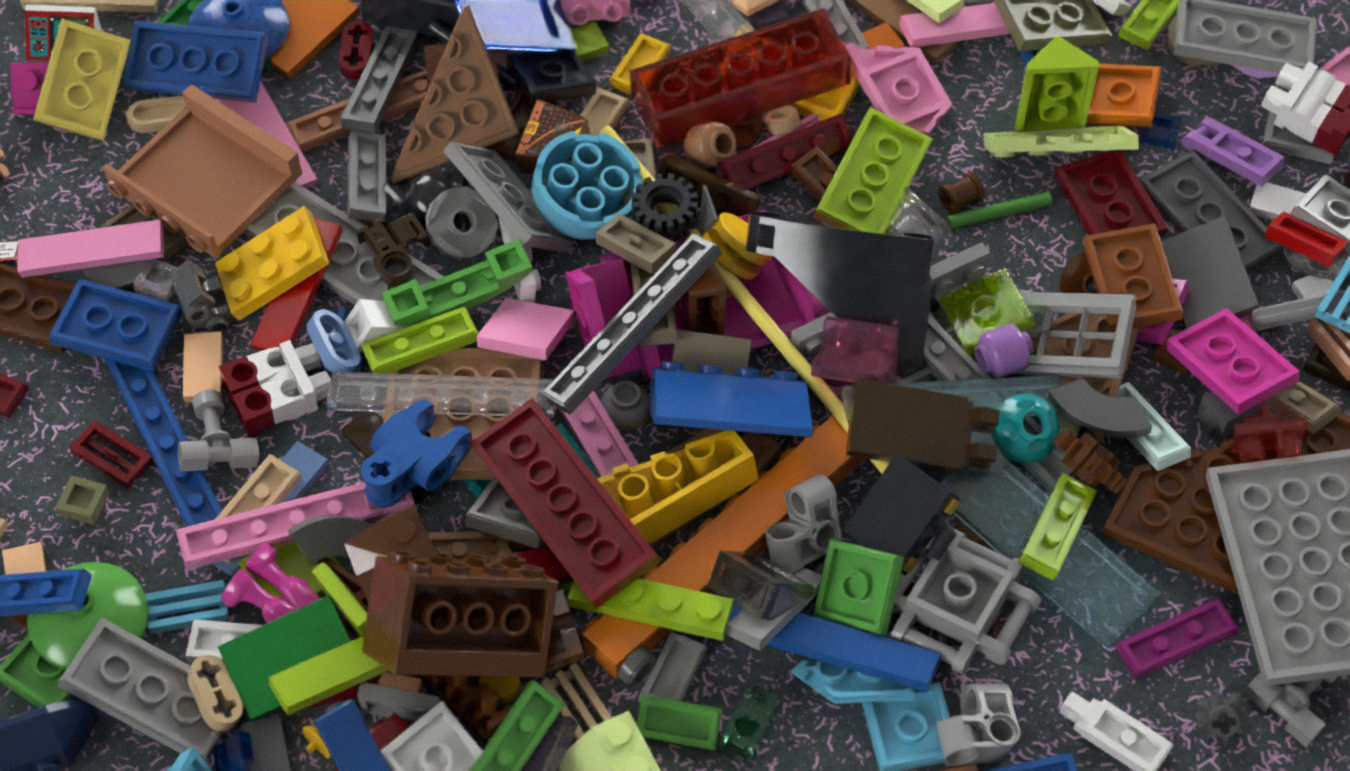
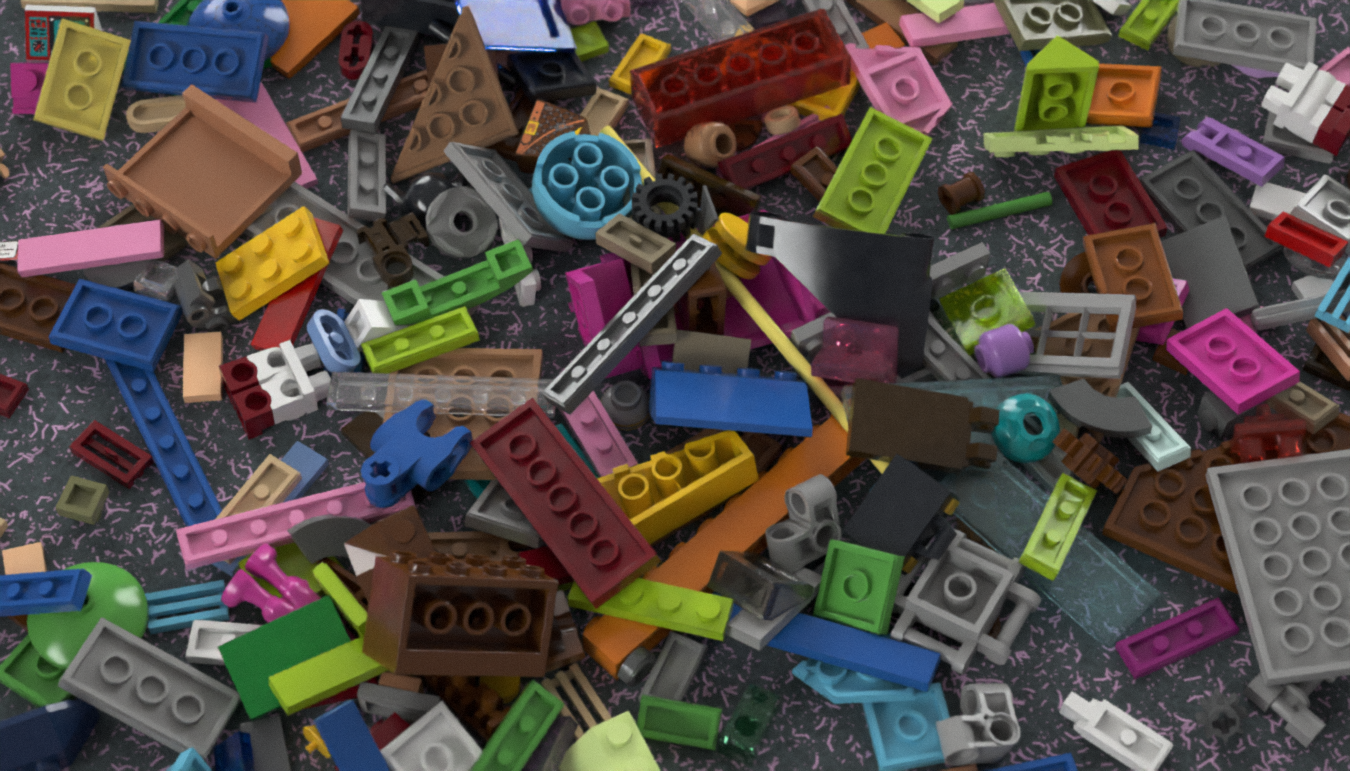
(207, 696): tan beam -> none
(216, 443): light grey bar -> none
(525, 329): bright pink tile -> none
(917, 217): clear piece -> none

